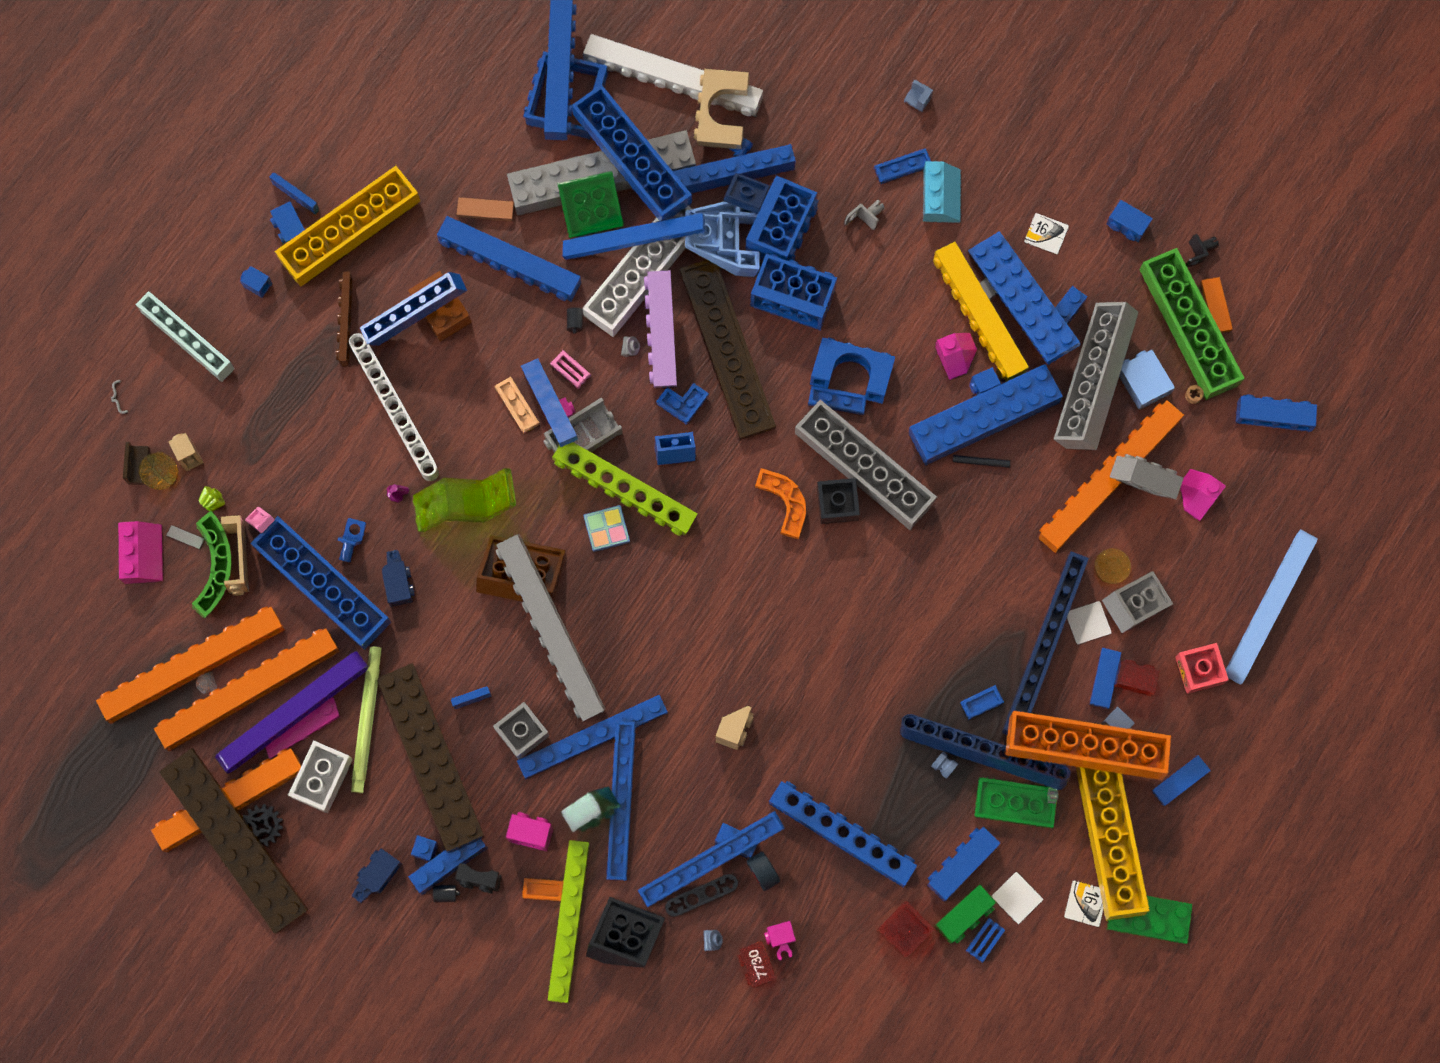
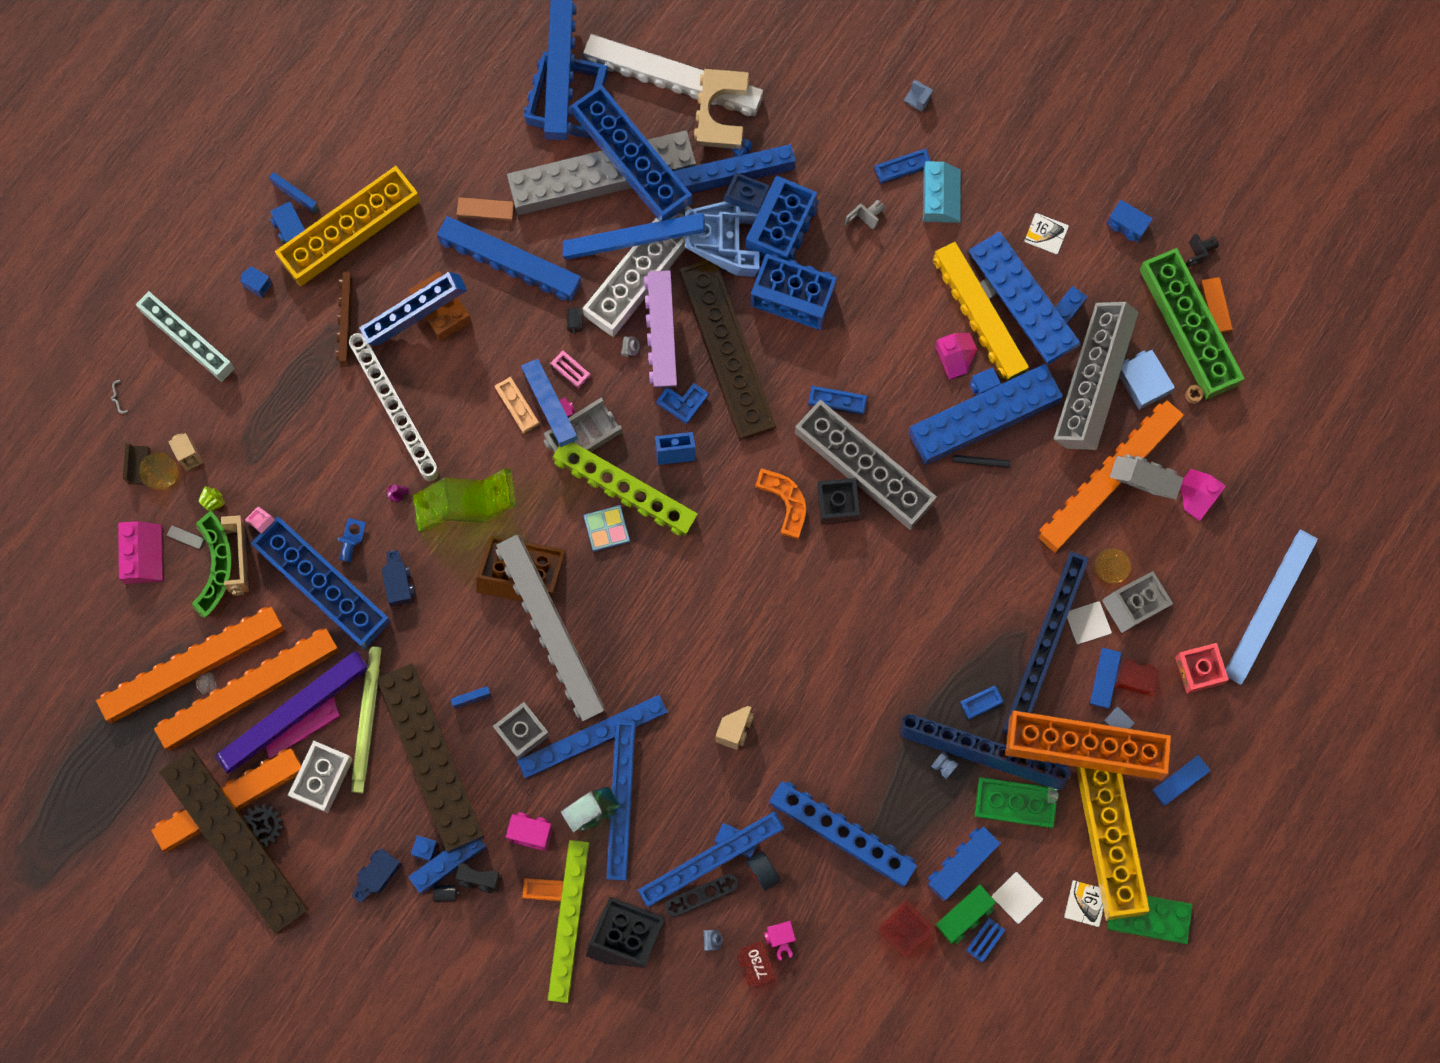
(590, 204): green plate -> none
(833, 353): blue arch -> none
(1276, 413): blue brick -> none

